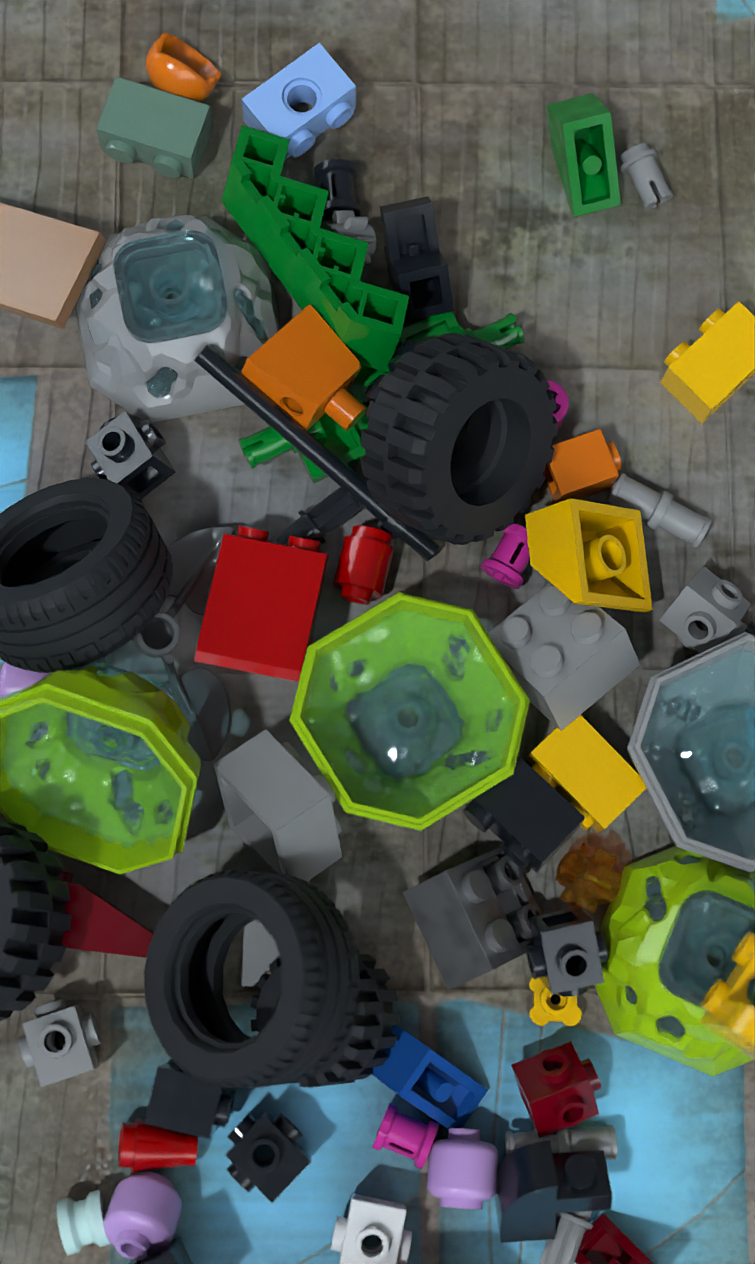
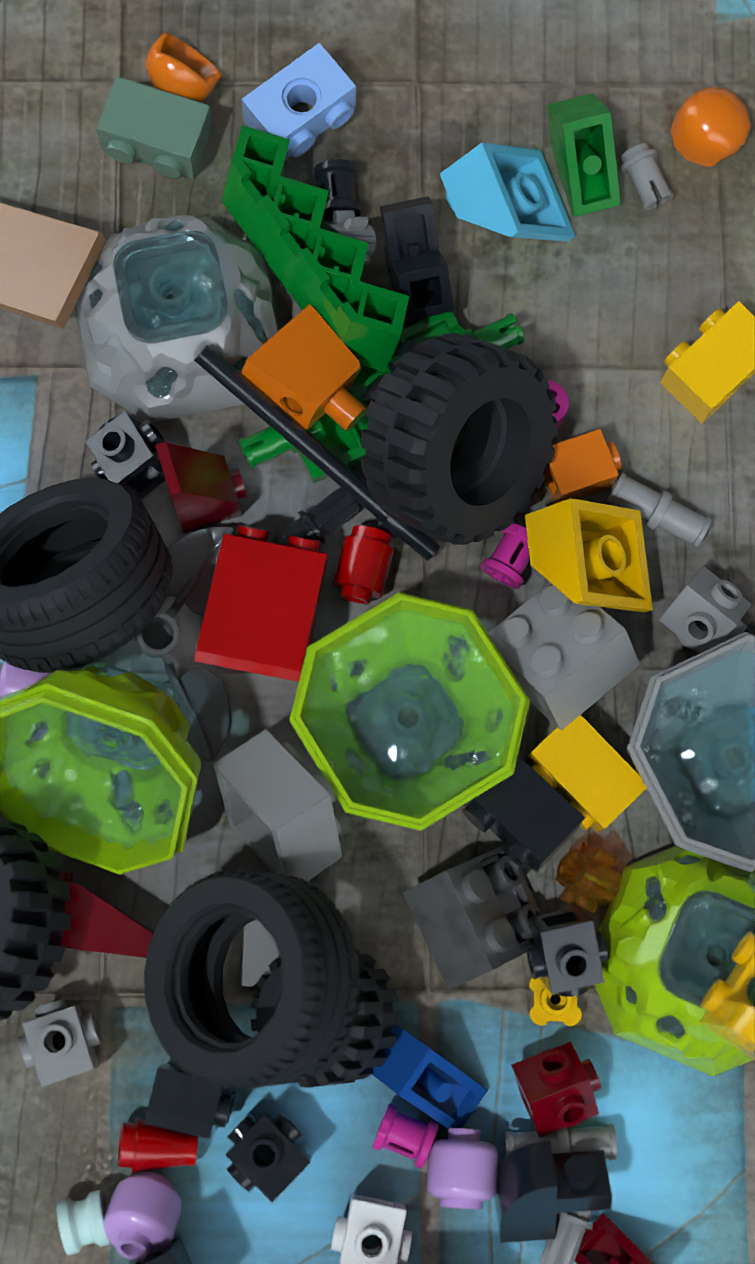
(200, 486): none -> dark red slope
(507, 193): none -> medium azure slope
(710, 126): none -> orange hair

